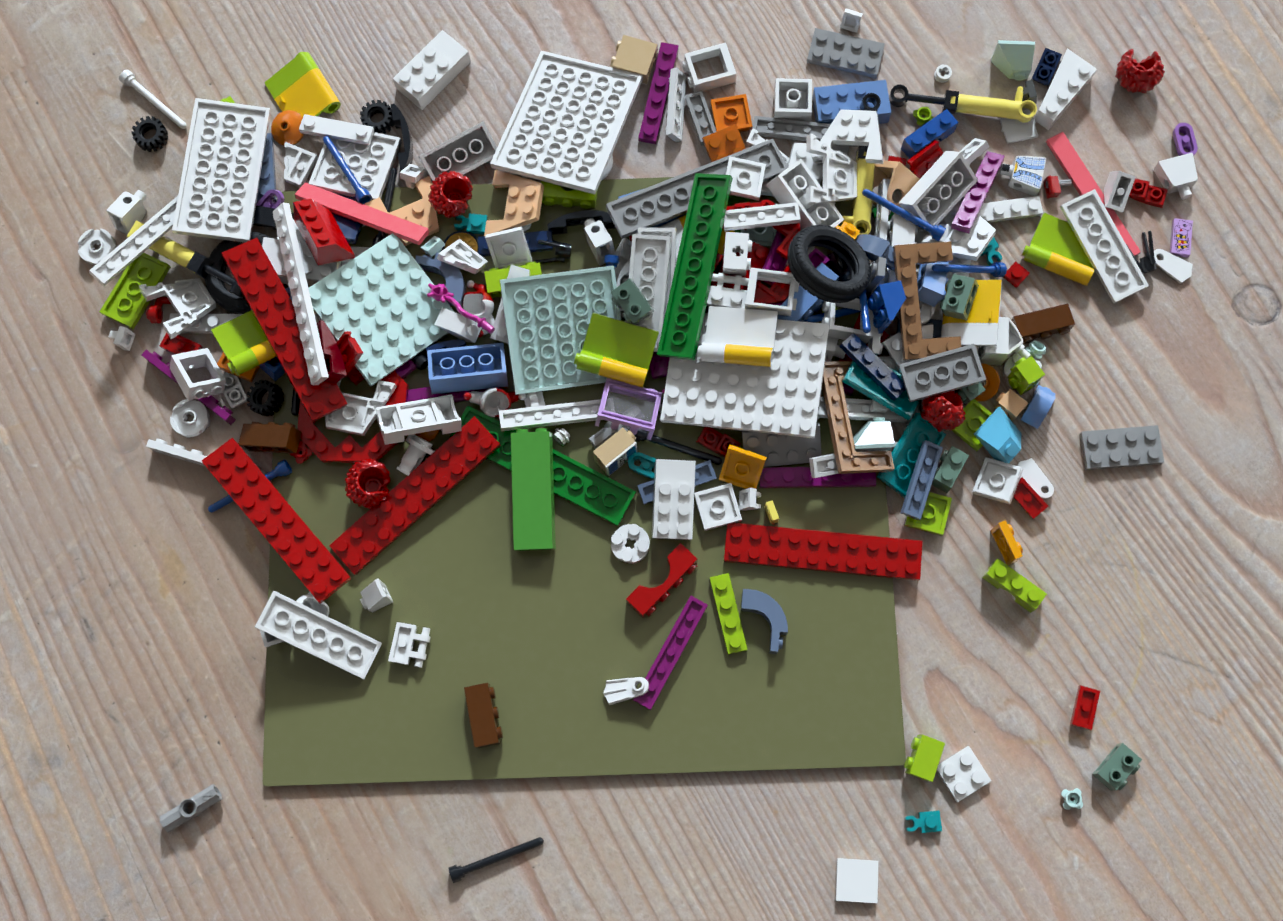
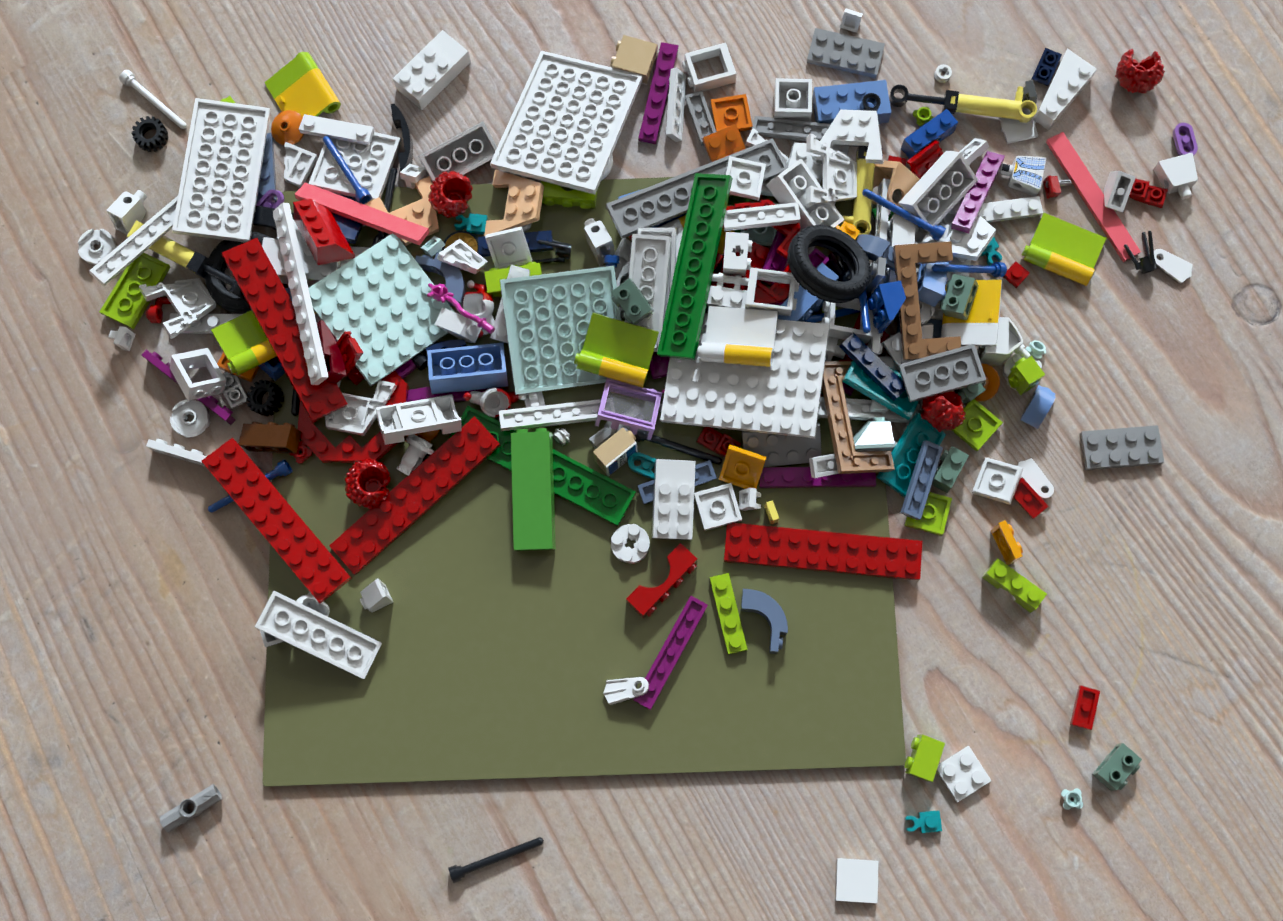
(179, 344): red plate -> none
(374, 108): black tyre -> none
(403, 643): white plate -> none
(483, 715): reddish brown brick -> none
(560, 224): black slope -> none
(1000, 436): medium azure slope -> none
(1011, 404): light nougat brick -> none
(1014, 58): light aqua slope -> none
(1044, 323): reddish brown brick -> none
(1104, 246): white plate -> none
(1181, 237): lavender tile -> none

